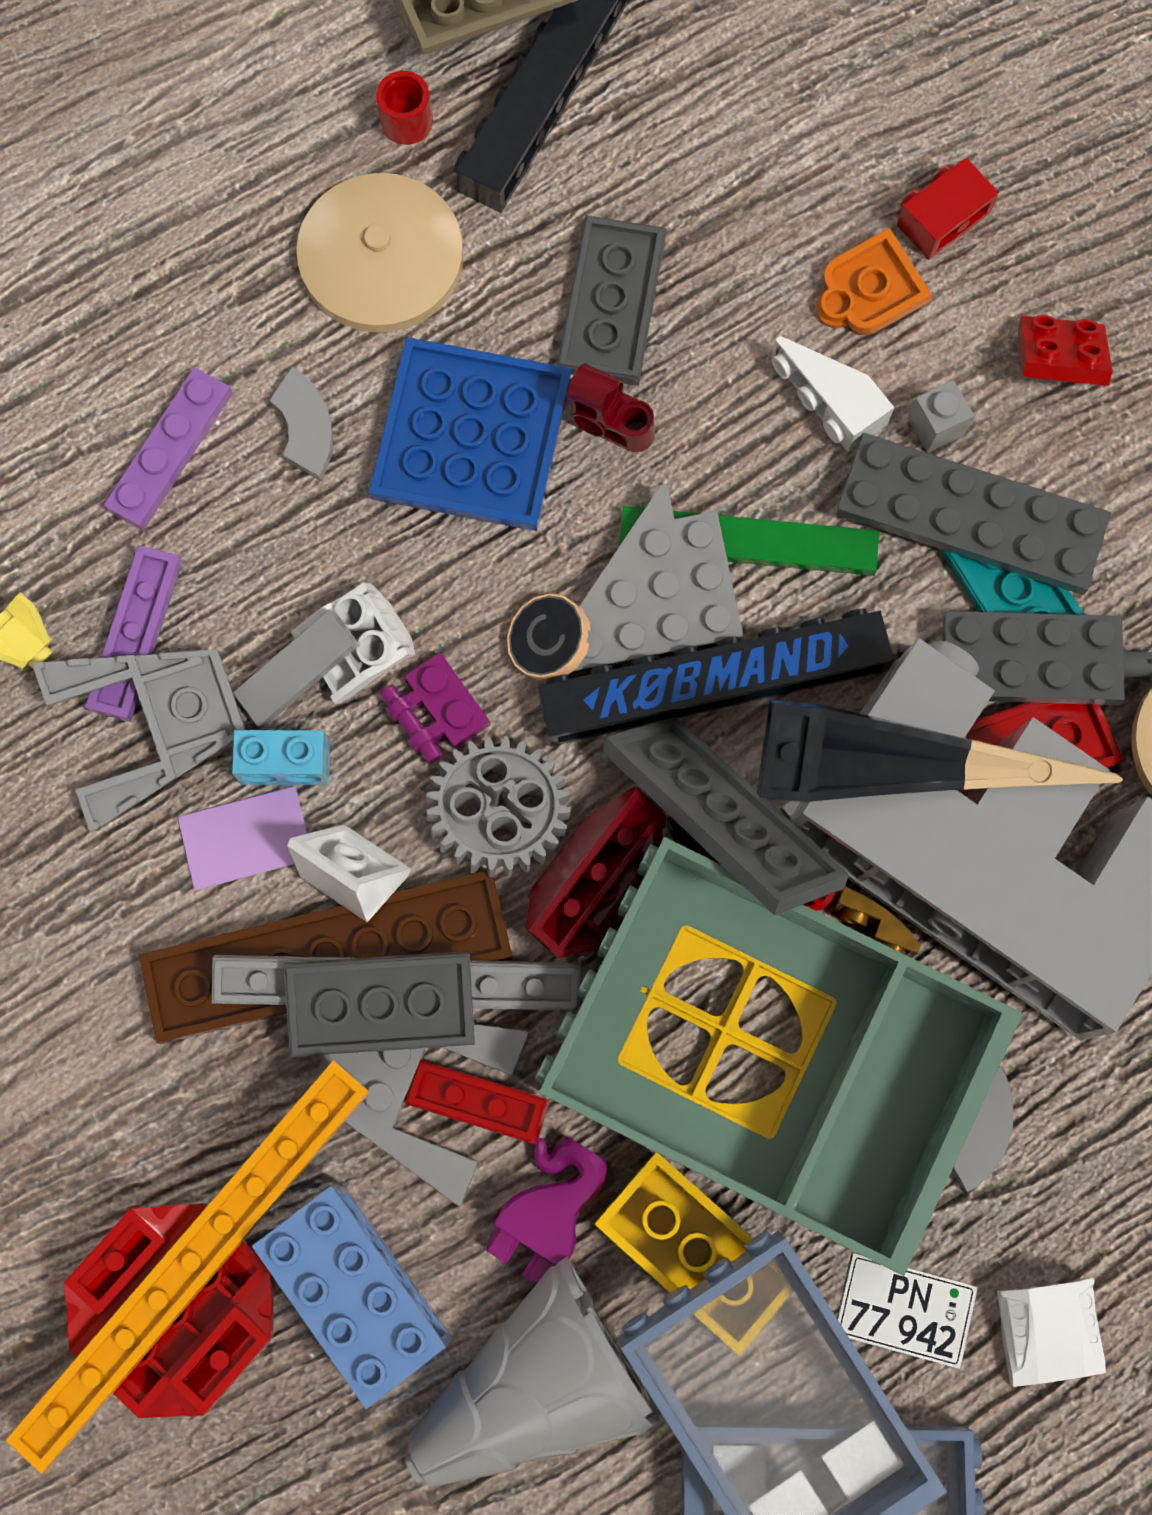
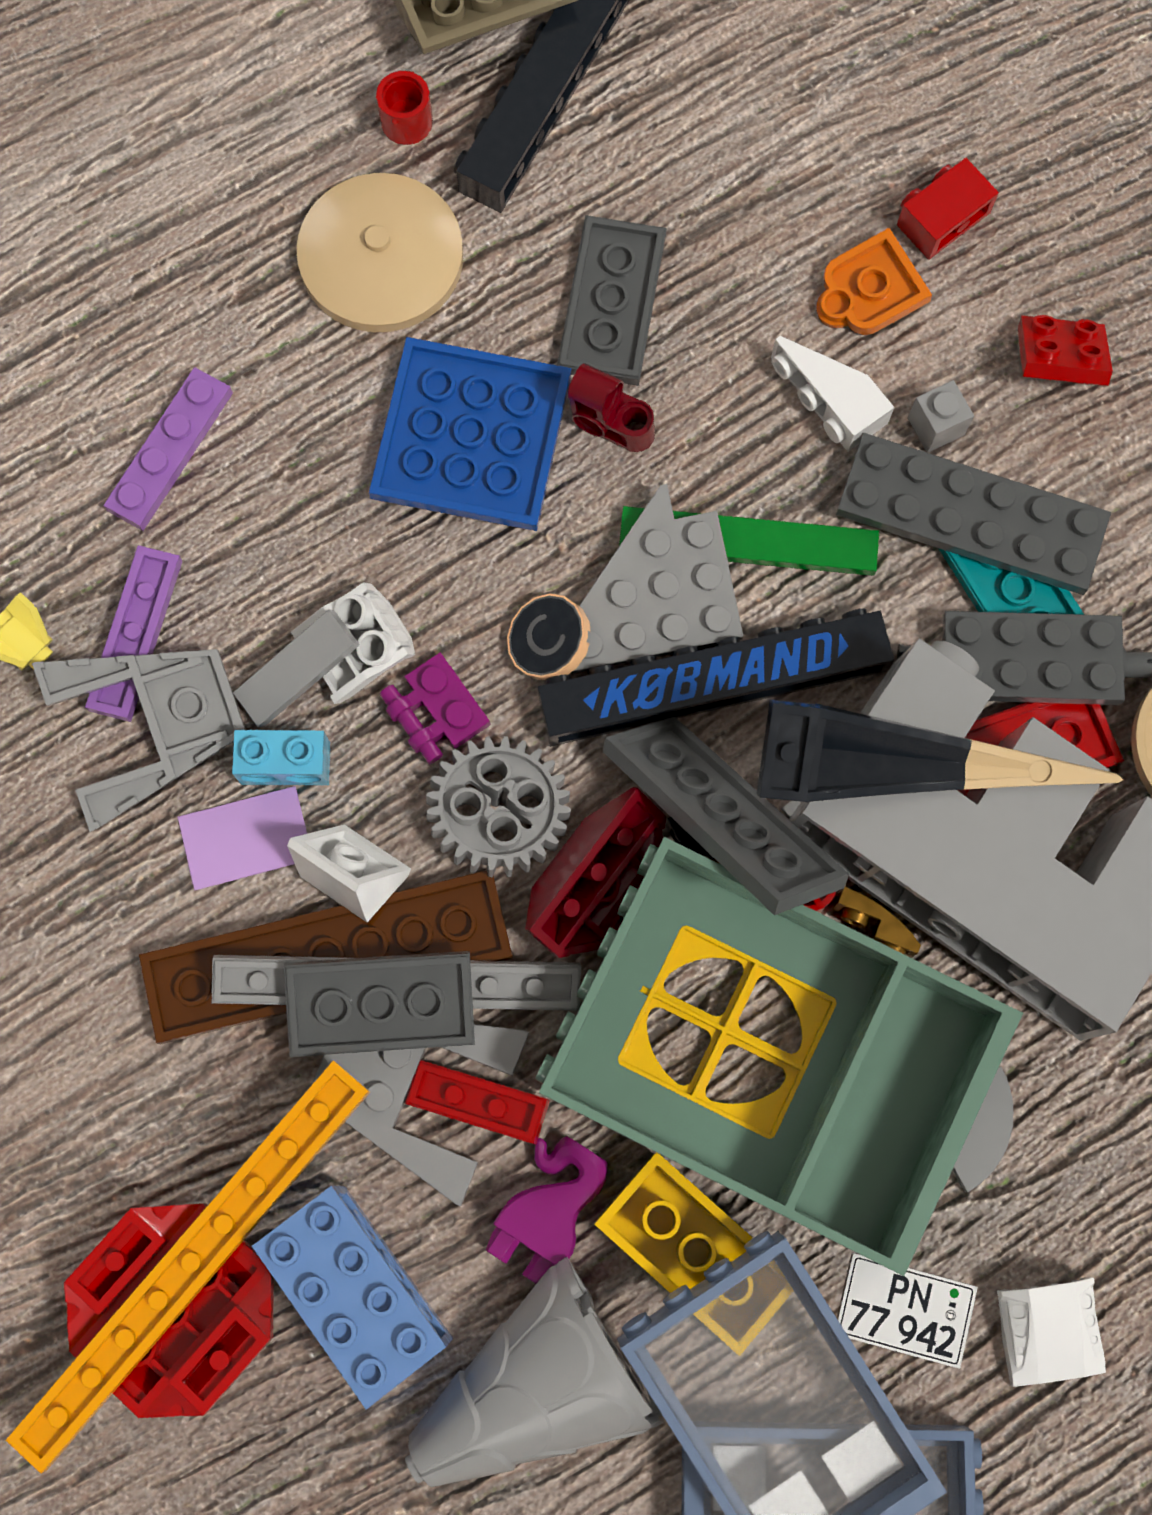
(308, 424): light grey tile -> none

